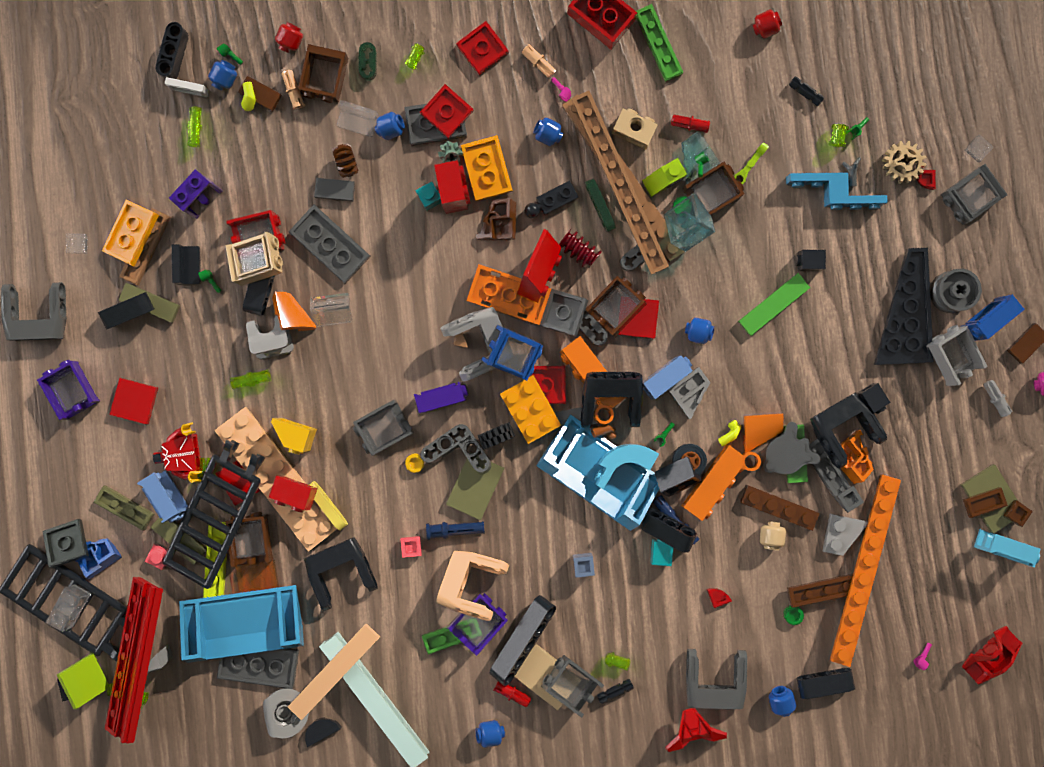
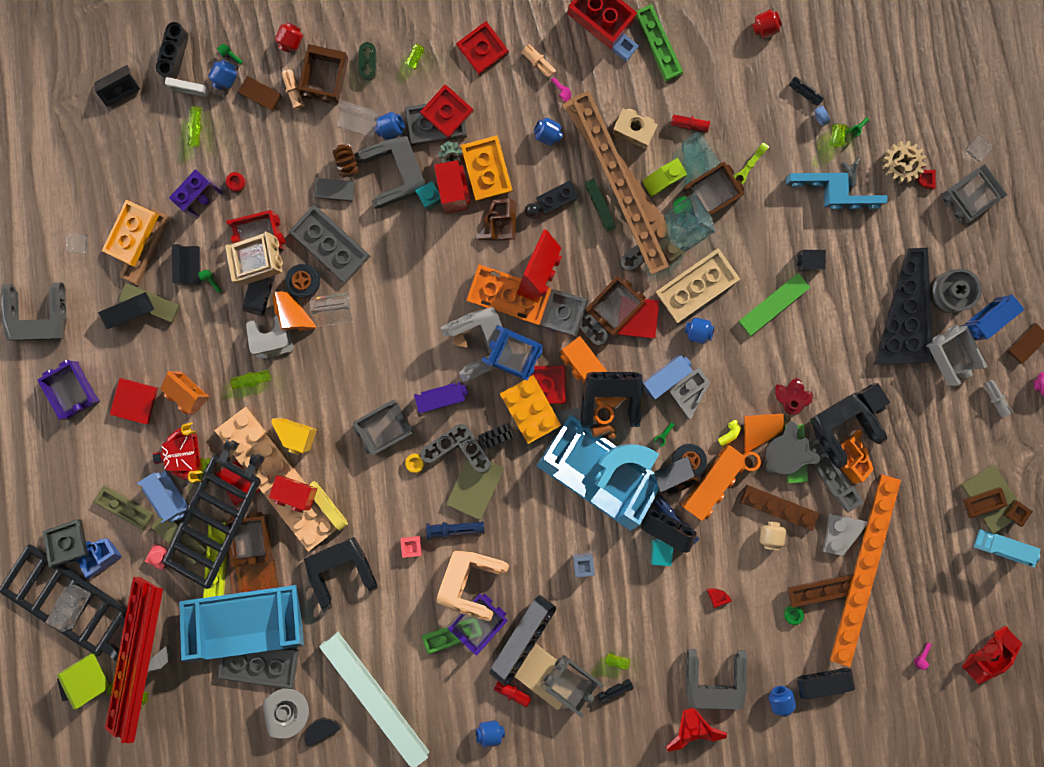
(116, 86): none -> black panel
(184, 392): none -> orange slope
(235, 182): none -> red tile
(249, 97): neon yellow arm -> none
(298, 276): none -> black wheel
(333, 671): light nougat tile -> none
(407, 166): none -> dark grey connector
(579, 249): dark red piece -> none
(625, 48): none -> medium blue tile
(697, 285): none -> tan plate
(701, 159): green hand -> none
(793, 393): none -> dark red plate
(822, 116): none -> medium blue tile

